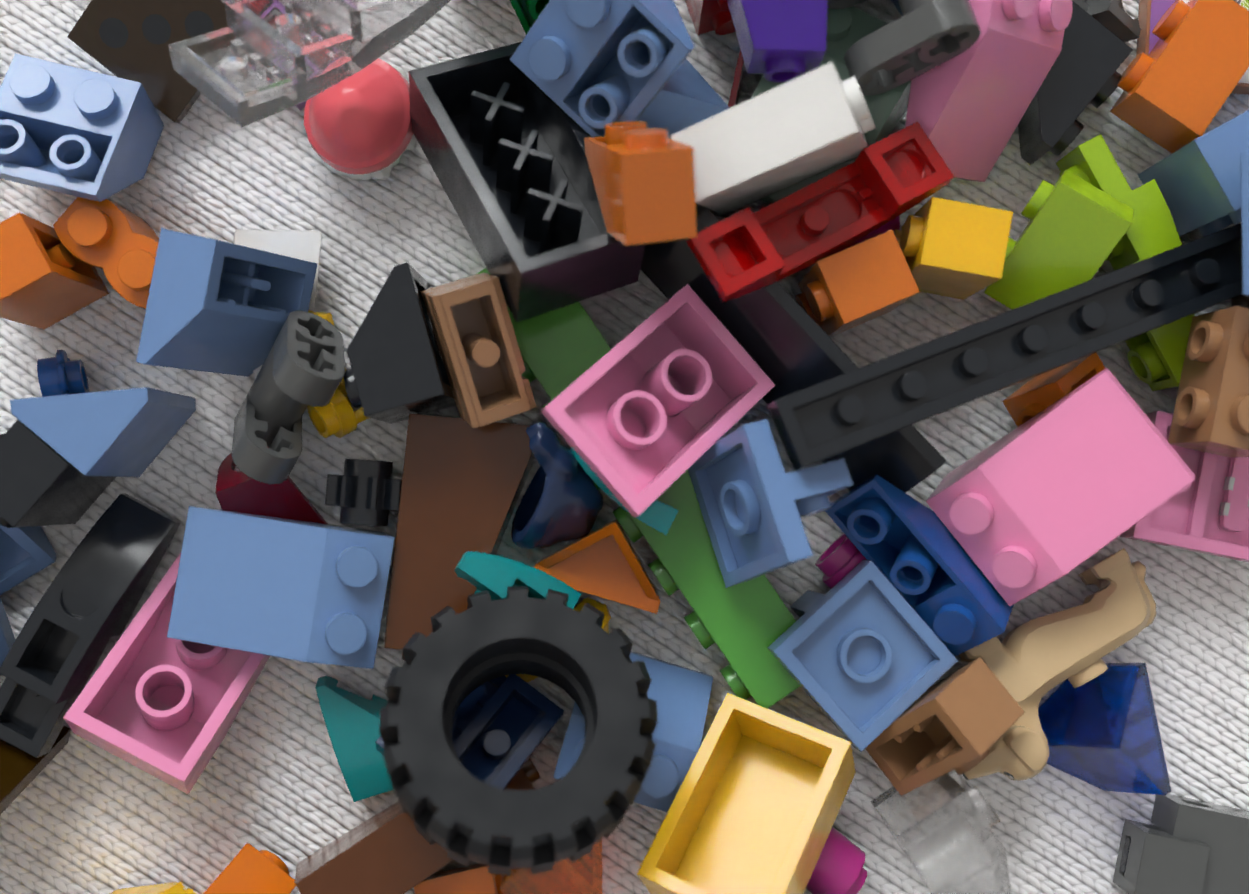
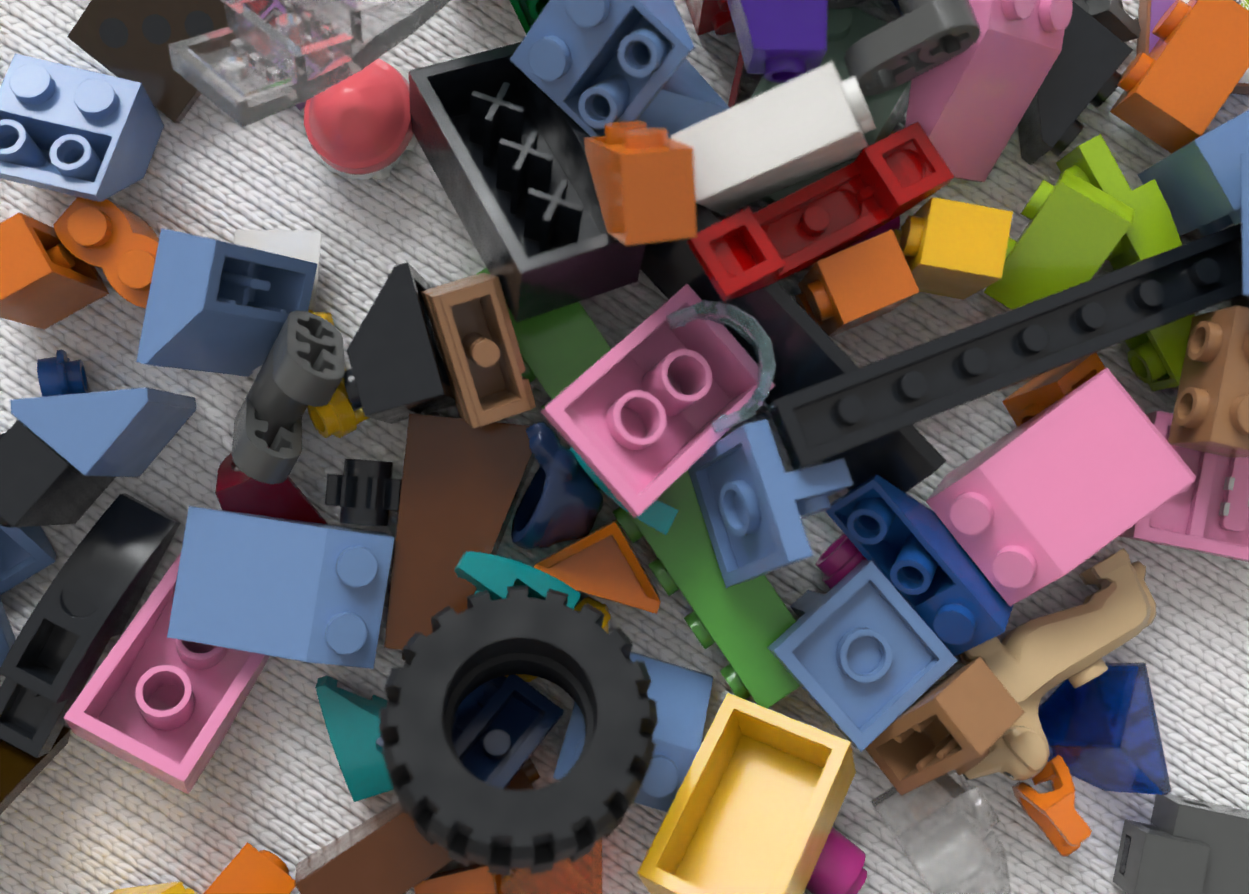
(753, 333): none -> clear light blue helmet
(1054, 809): none -> orange helmet

